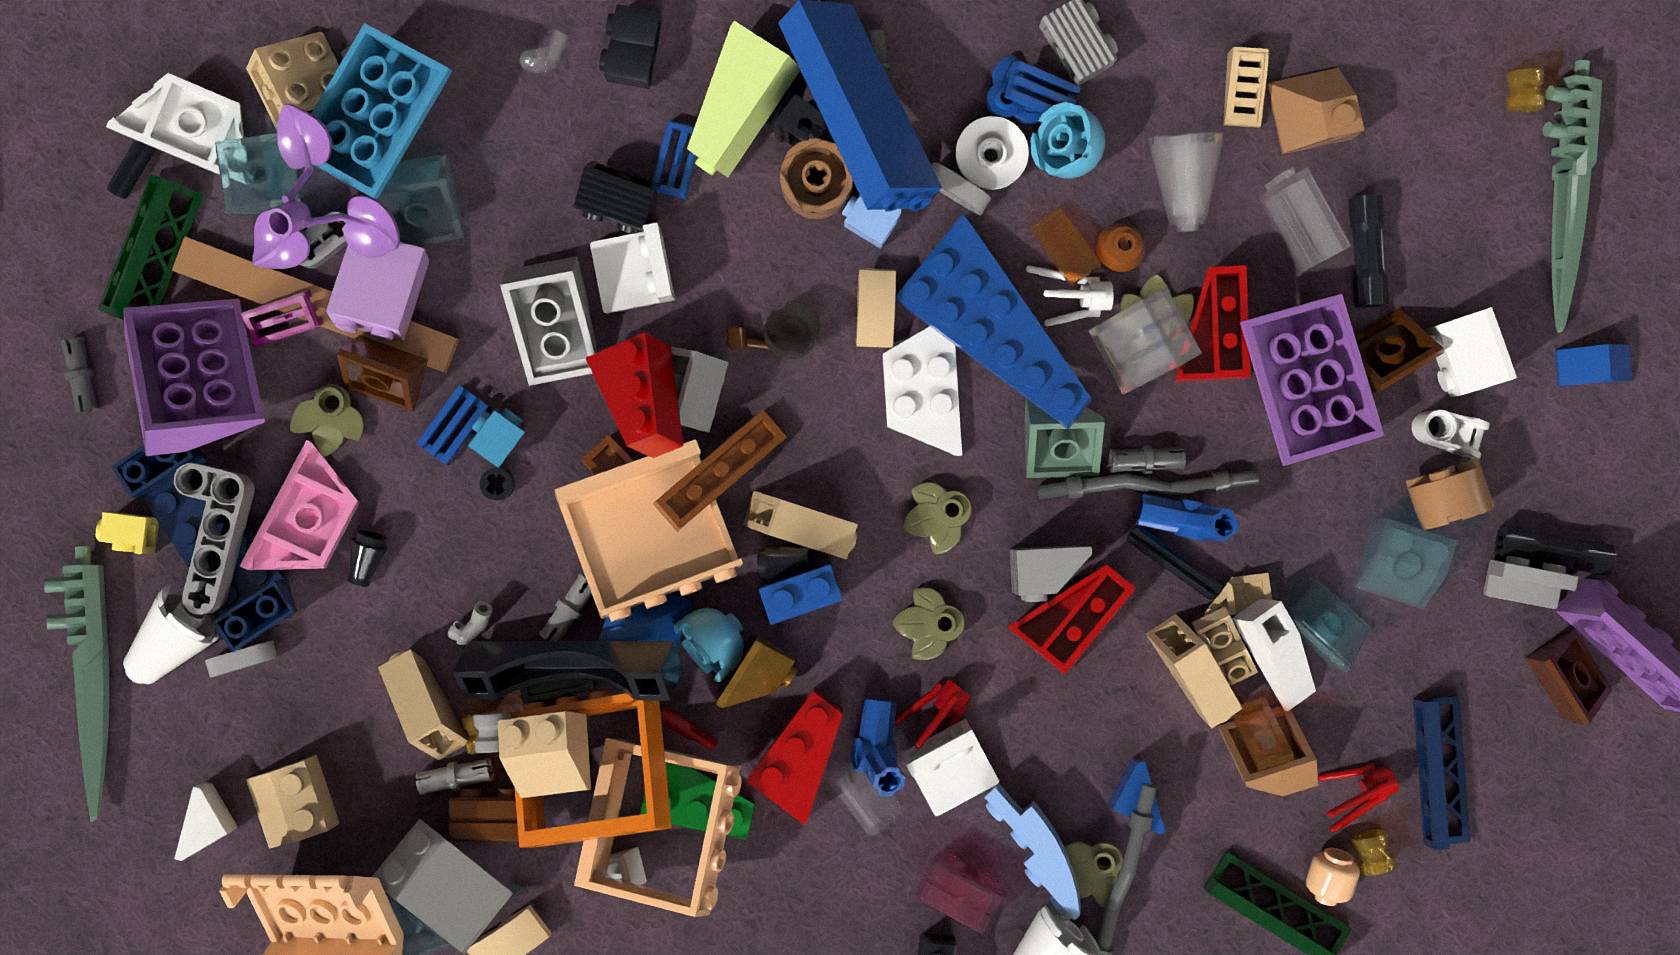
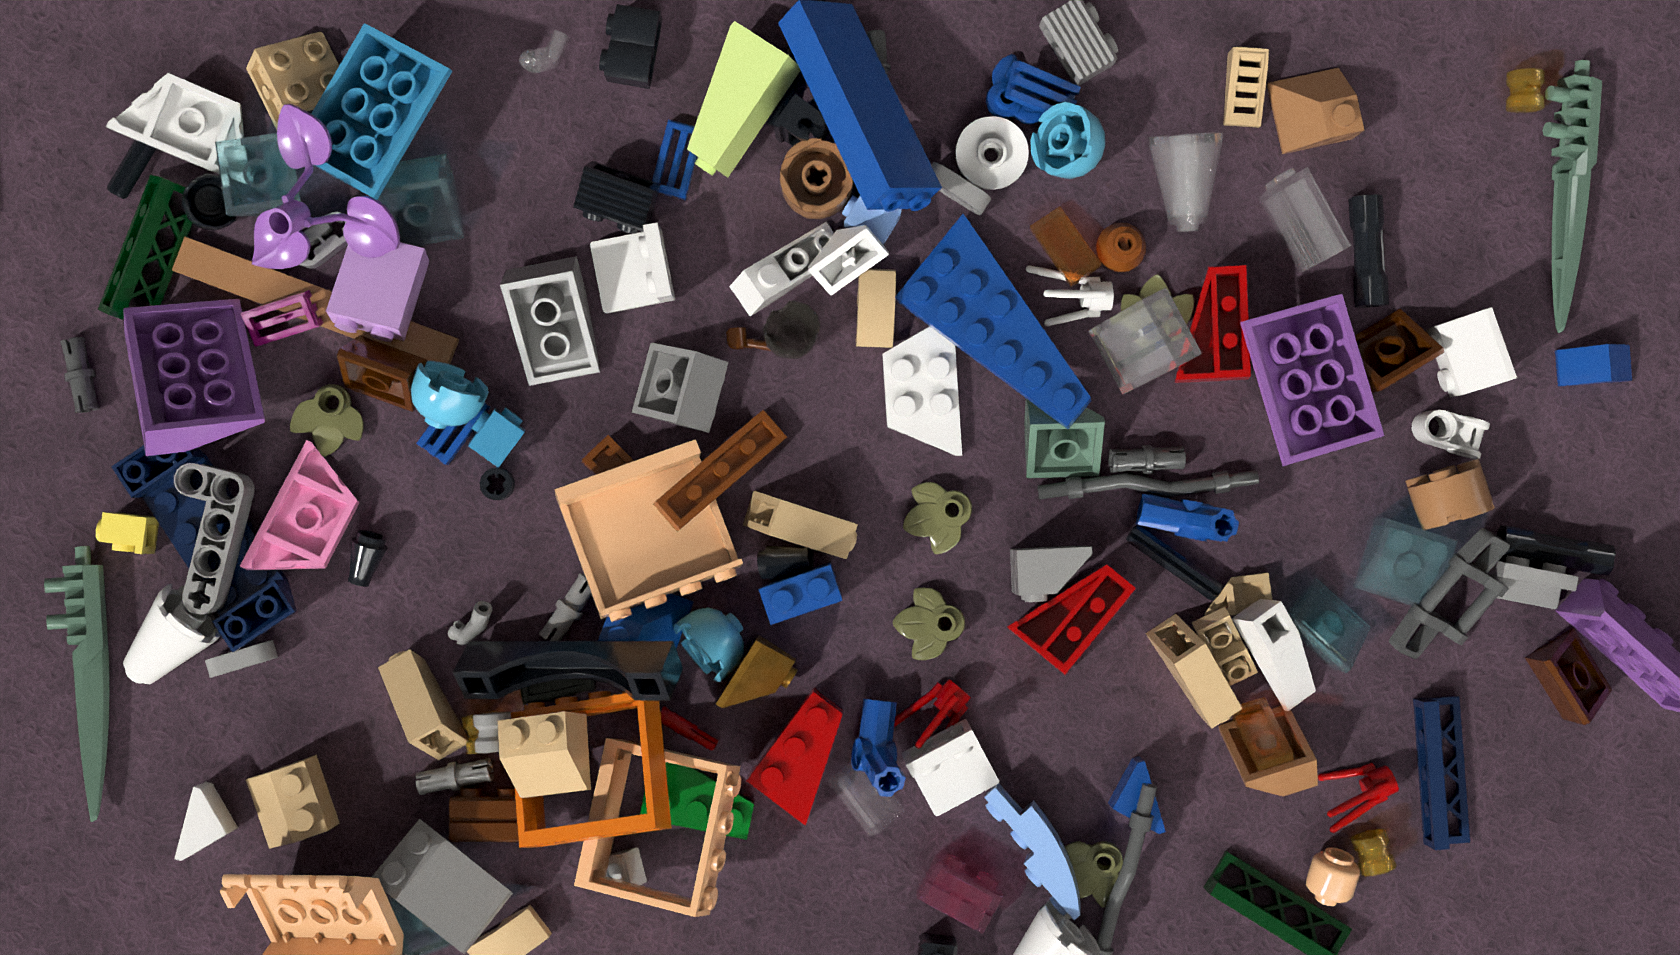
(205, 203): none -> black hair
(446, 396): none -> medium azure cylinder
(641, 393): red wedge -> none
(779, 271): none -> white slope
(846, 257): none -> white slope
(1460, 564): none -> dark grey bar

